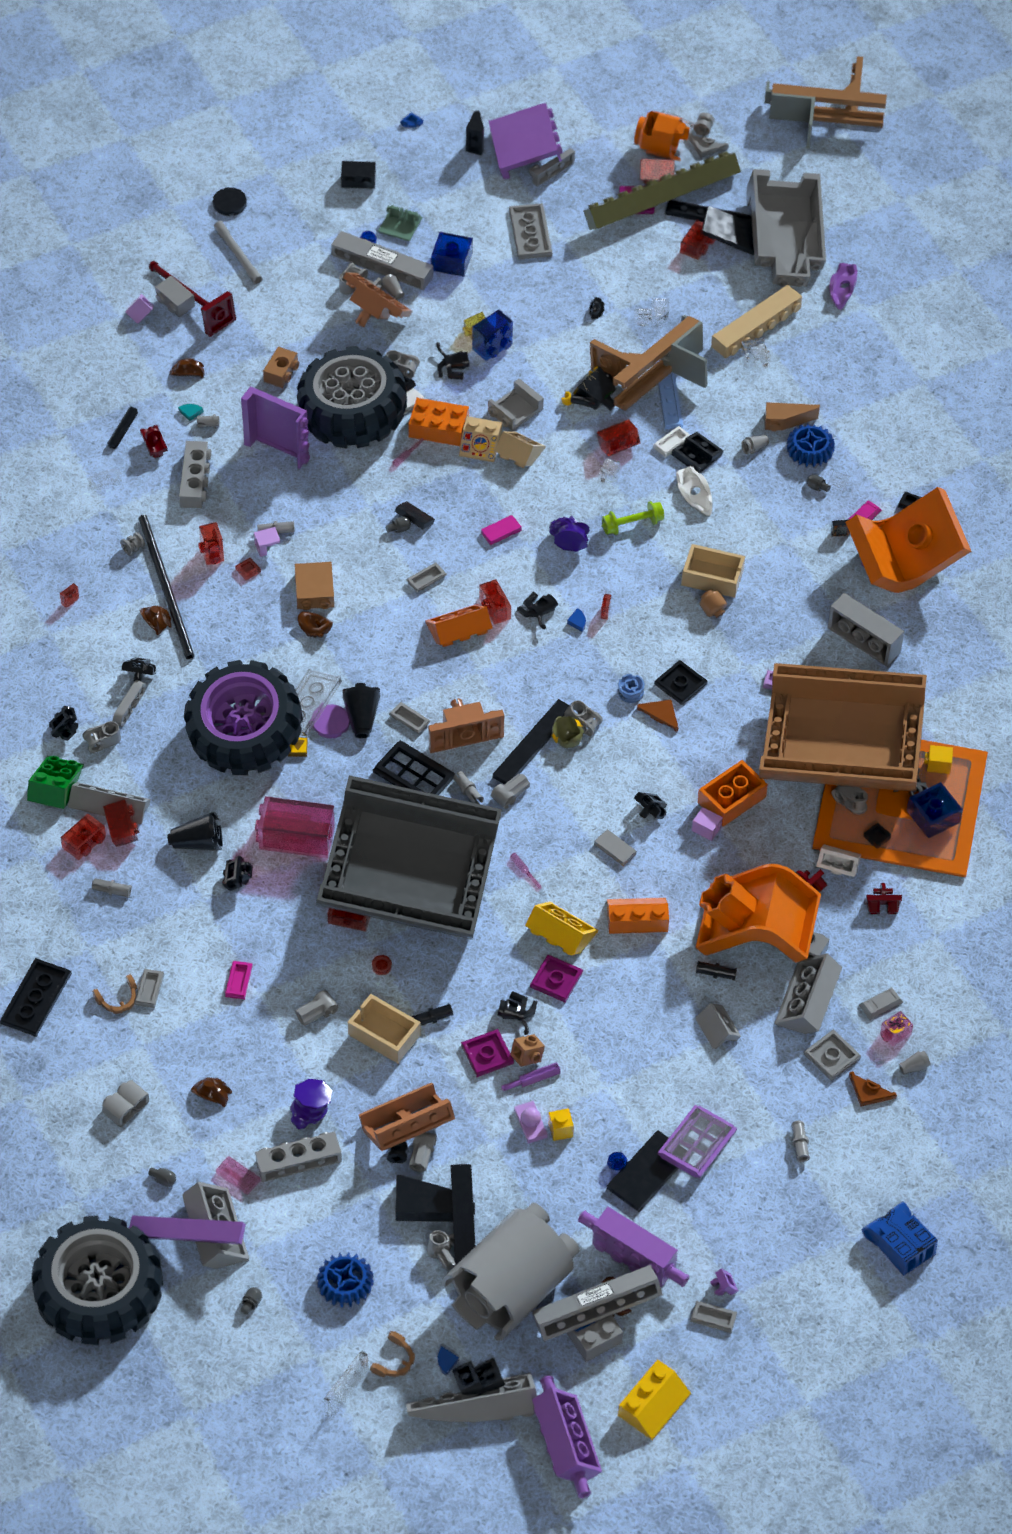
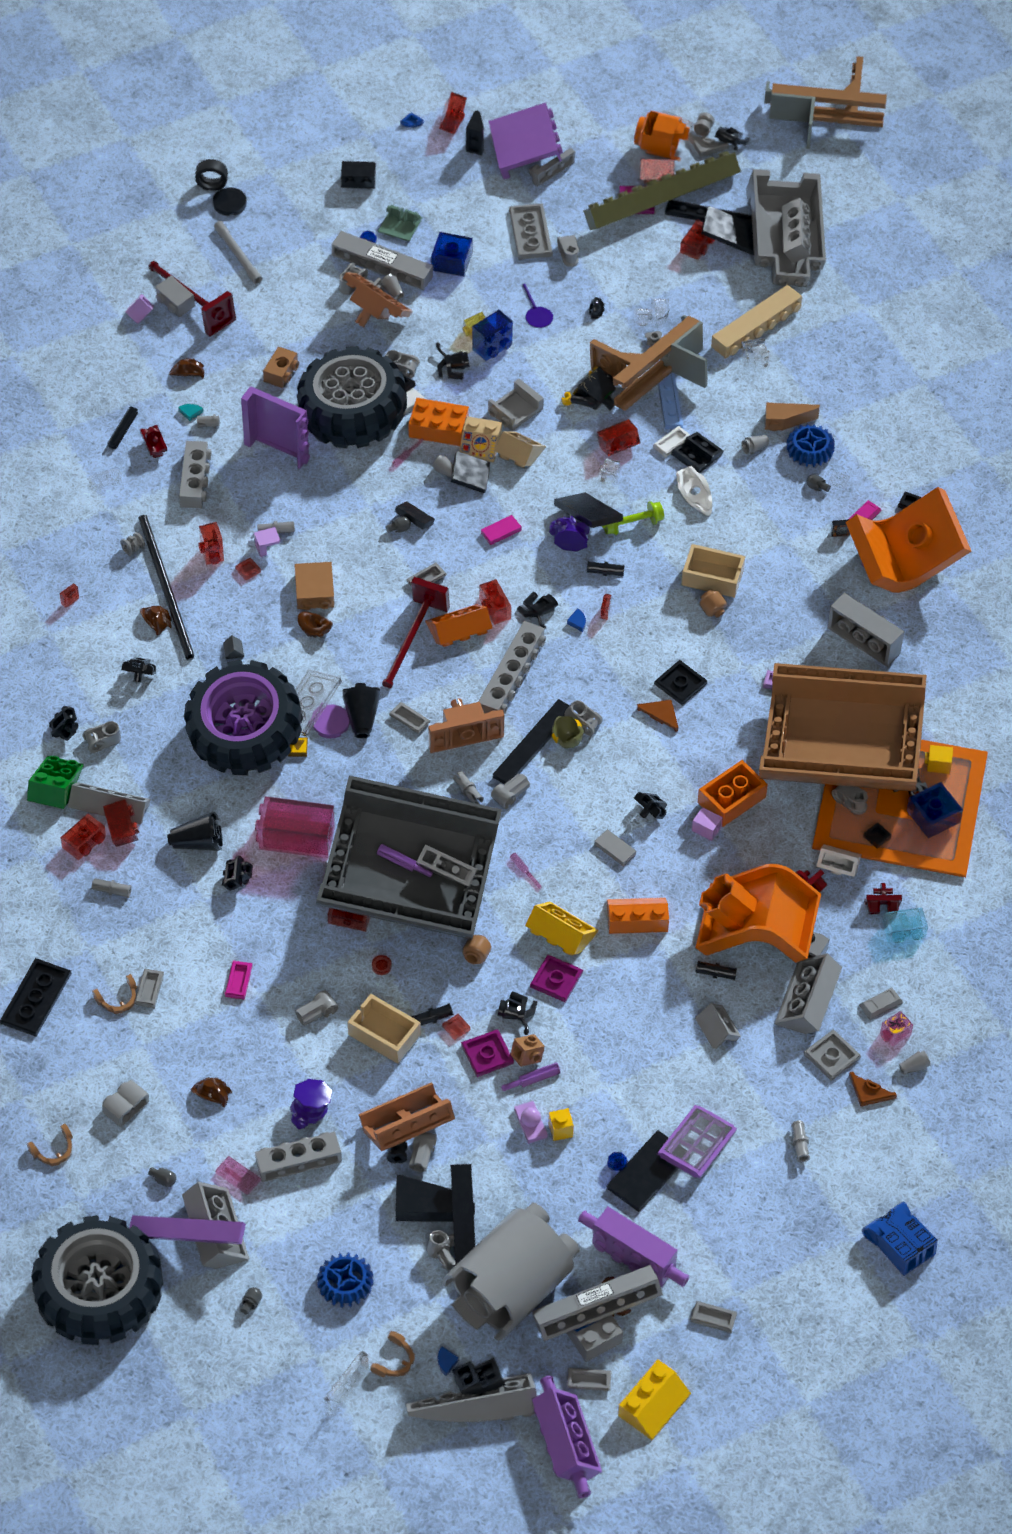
(53, 1162): none -> medium nougat piece
(130, 700): light grey beam -> none
(211, 165): none -> black tyre
(233, 648): none -> dark grey slope
(401, 860): none -> medium lavender axle
(419, 757): black piece -> none
(429, 595): none -> dark red tile
(443, 465): none -> light grey cone
(446, 866): none -> light grey slope
(453, 113): none -> clear red brick
(456, 1026): none -> clear red tile
(470, 472): none -> tile
(476, 950): none -> medium nougat head
(512, 668): none -> light grey brick
(537, 316): none -> dark purple piece
(569, 249): none -> light grey piece
(588, 510): none -> black tile
(589, 1379): none -> light grey tile
(605, 568): none -> black pin
(631, 688): medium blue wheel -> none
(653, 337): none -> light grey plate
(726, 1283): medium lavender tile -> none
(731, 136): none -> black piece
(796, 230): none -> light grey brick
(845, 274): medium lavender piece -> none
(905, 925): none -> clear light blue brick

